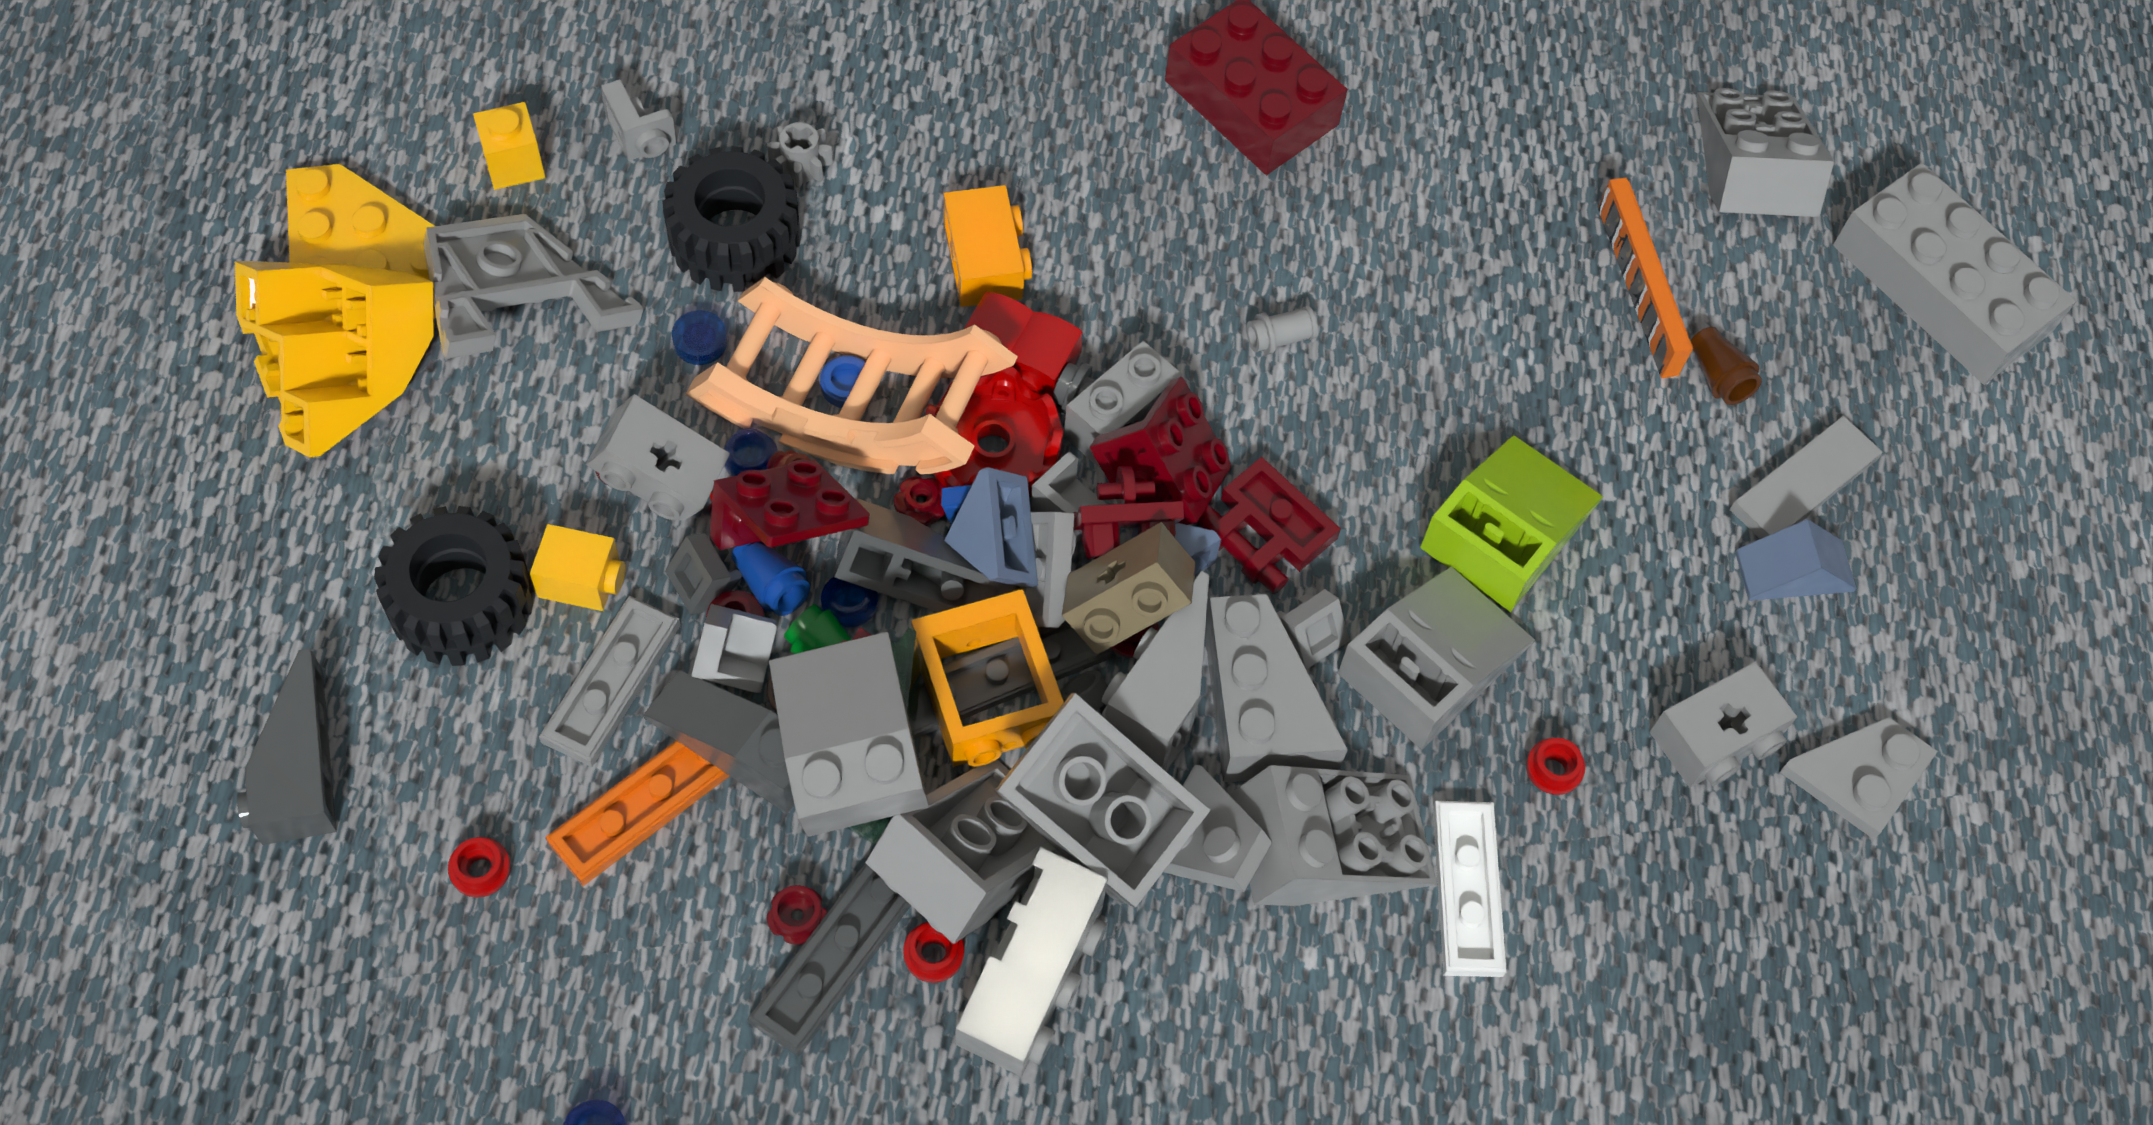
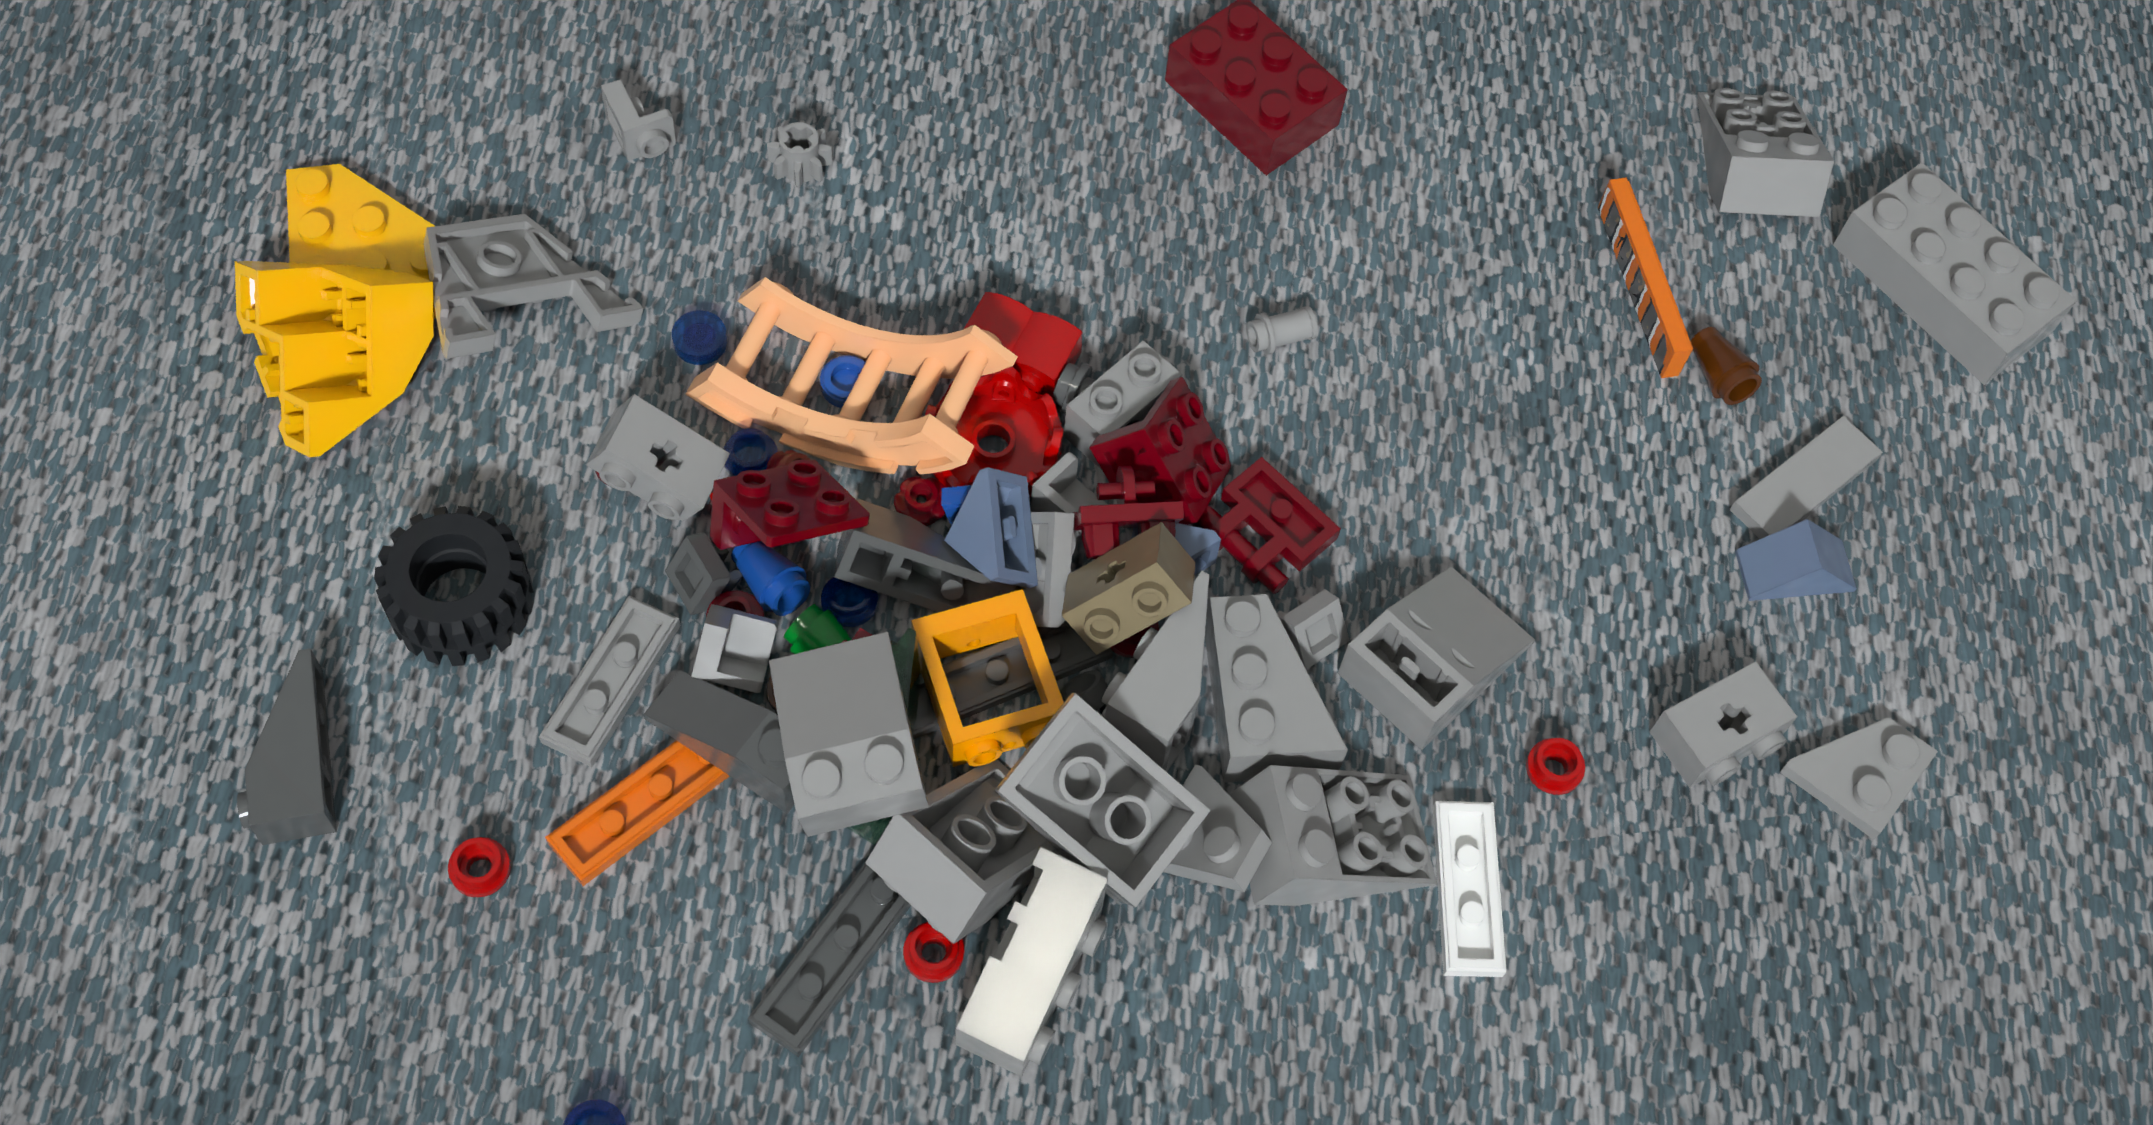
(509, 145): yellow brick -> none
(577, 568): yellow brick -> none
(739, 251): black tyre -> none
(795, 899): dark red plate -> none
(985, 244): light orange brick -> none
(1509, 521): lime slope -> none

